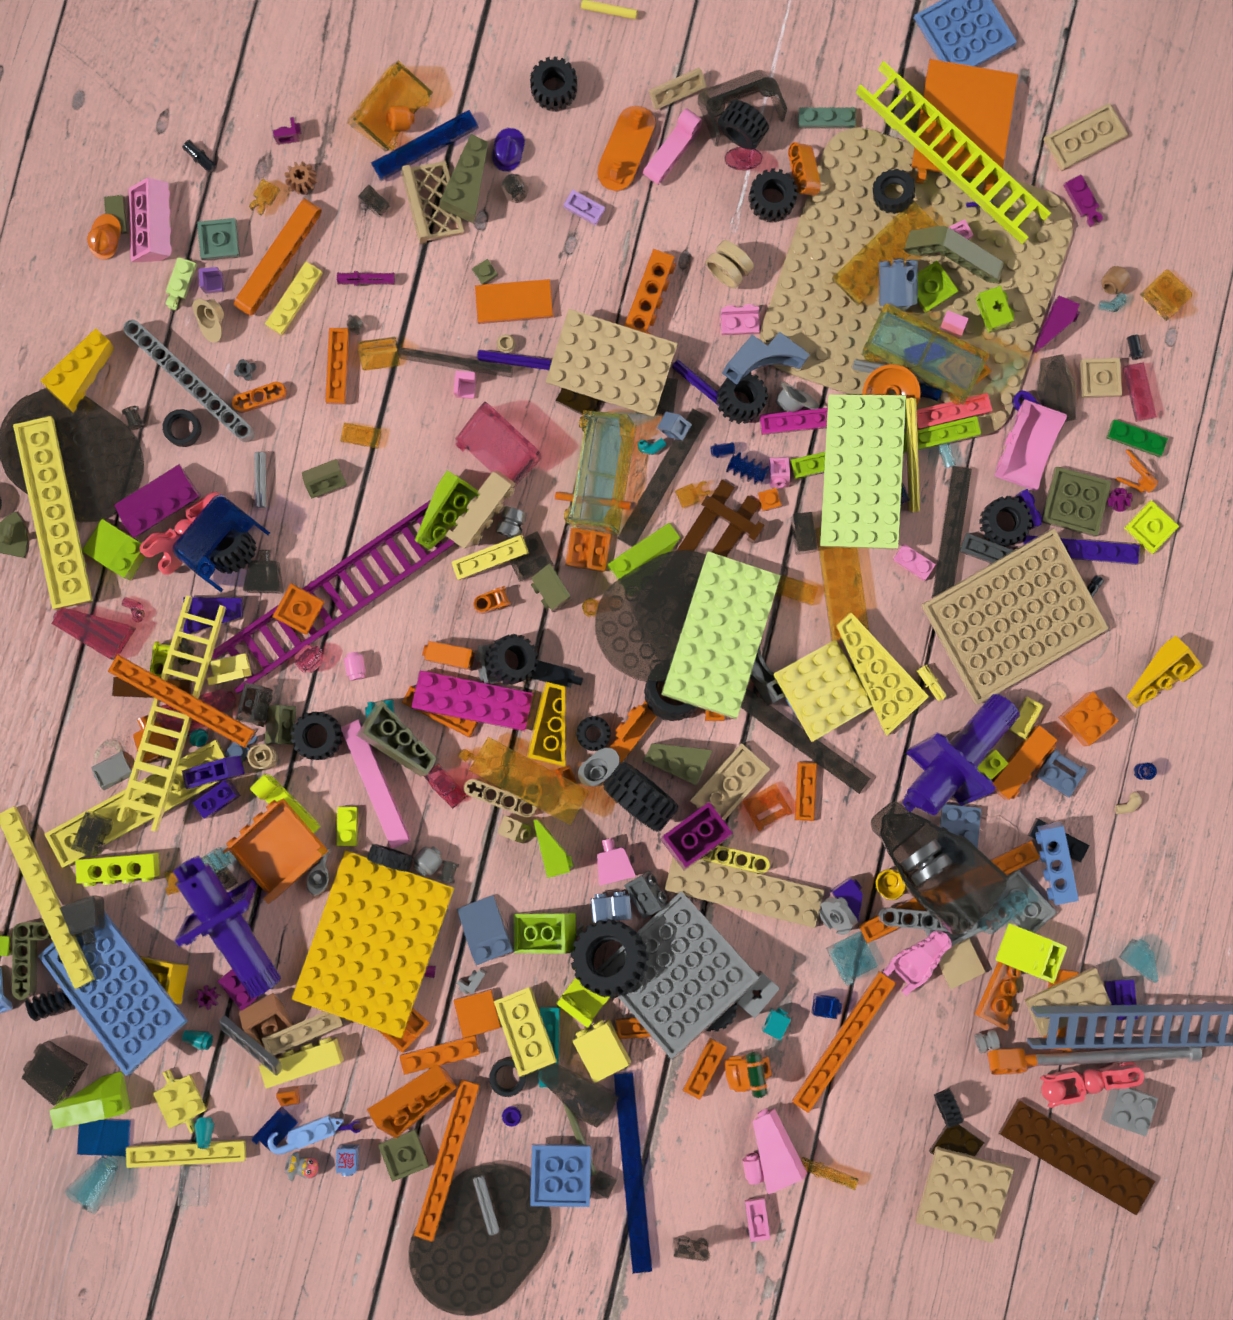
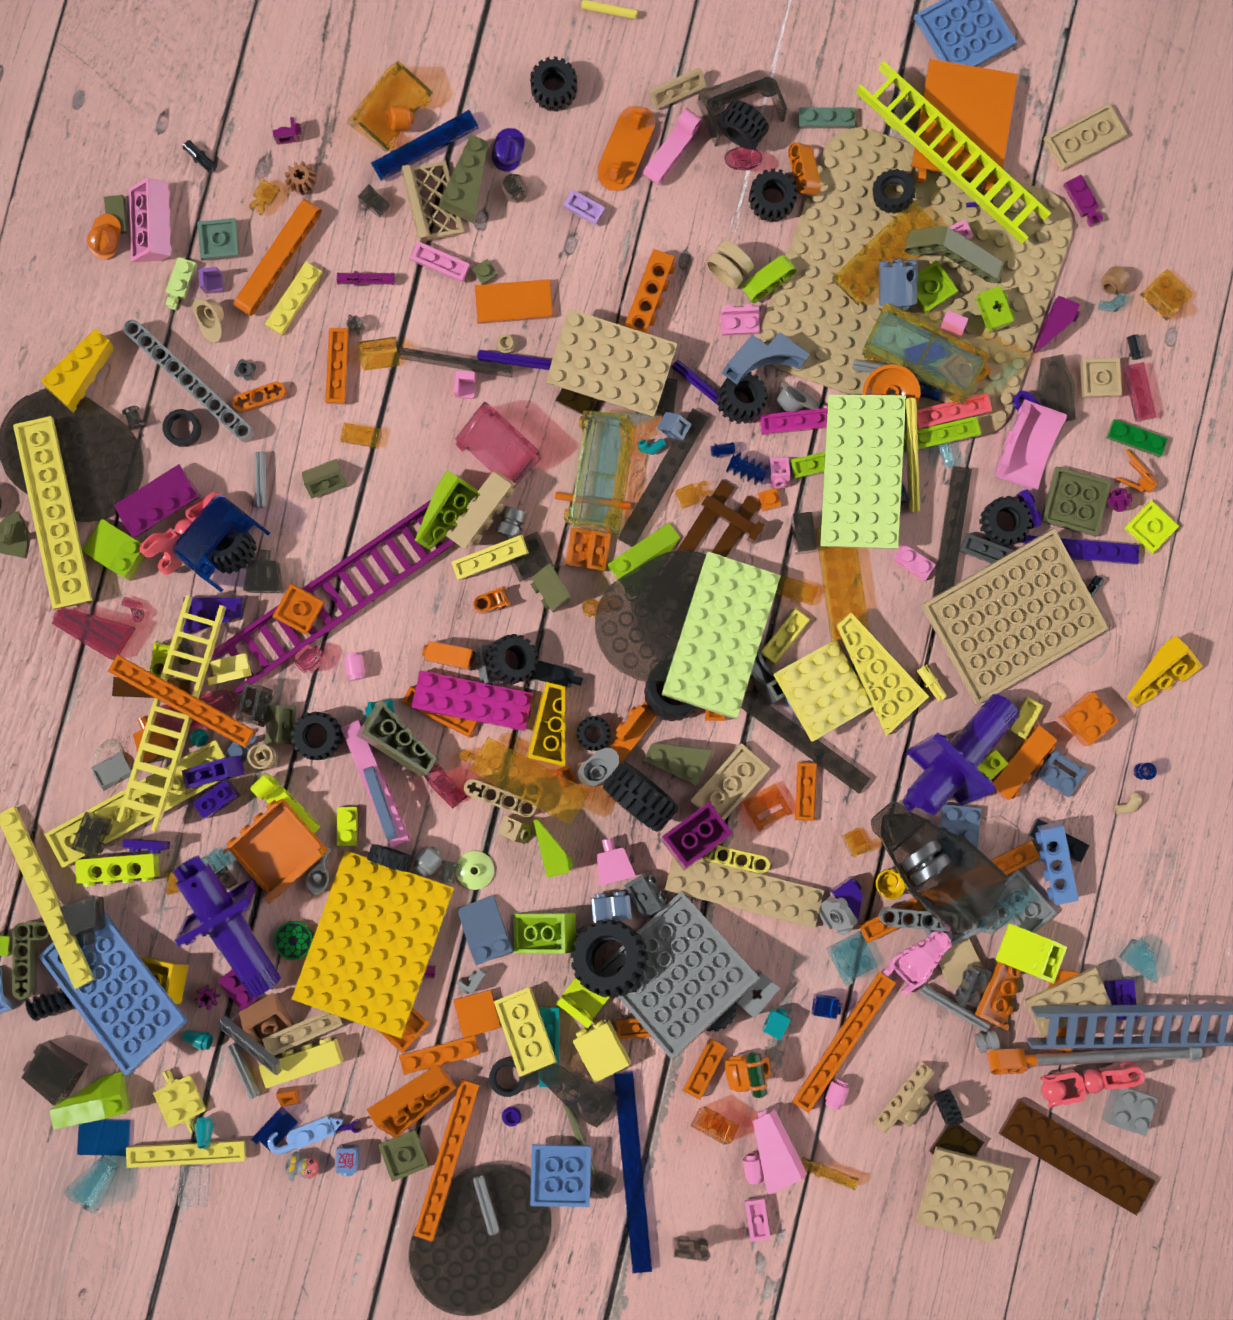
(154, 846): none -> dark purple plate
(243, 1070): none -> light grey axle
(293, 940): none -> tile
(380, 803): none -> sand blue beam
(440, 262): none -> bright pink plate
(482, 863): none -> yellowish green dish
(714, 1125): none -> clear orange brick
(768, 278): none -> lime beam
(785, 636): none -> light yellow tile
(837, 1094): none -> bright pink brick
(855, 842): none -> clear yellow panel
(908, 1101): none -> tan bracket
(955, 1008): none -> light grey axle
(973, 985): none -> flat silver bracket

